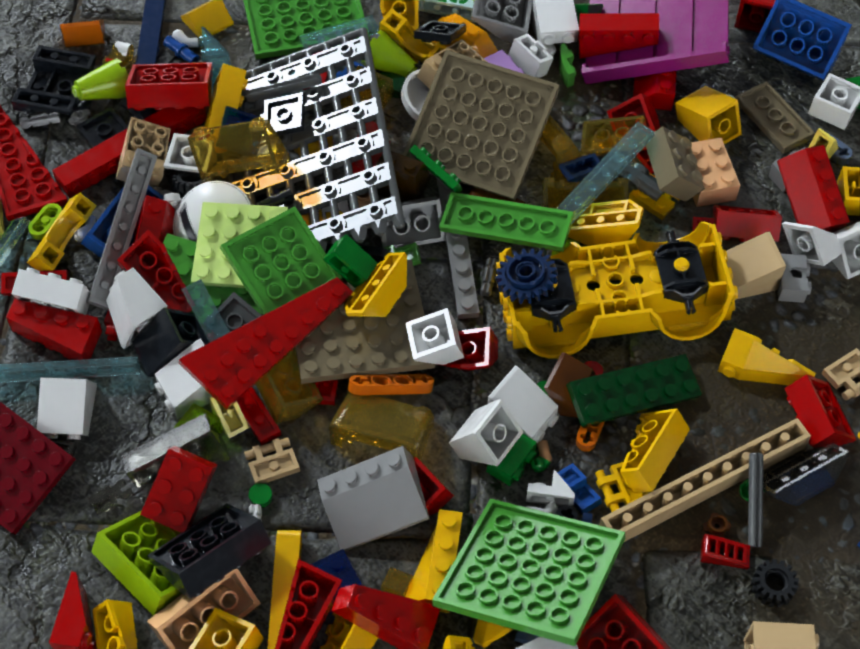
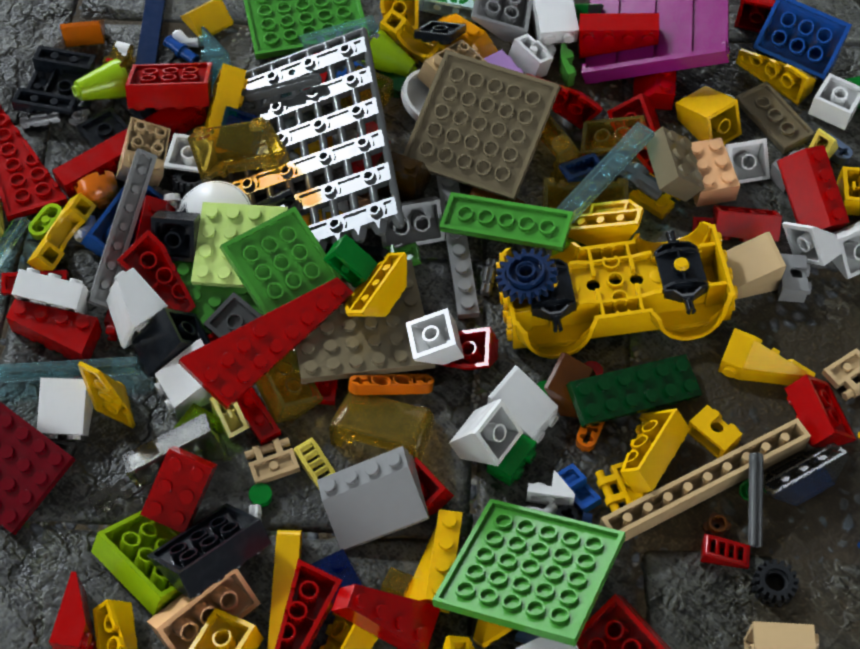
(99, 188): none -> orange cylinder
(107, 395): none -> yellow wedge
(177, 232): none -> black slope
(205, 310): clear light blue tile -> none
(286, 113): plate -> none
(306, 452): none -> light yellow slope
(436, 168): green plate -> none
(544, 458): arm -> none
(575, 105): none -> red wedge
(715, 442): none -> yellow brick
(750, 160): none -> white slope
(784, 78): none -> yellow wedge

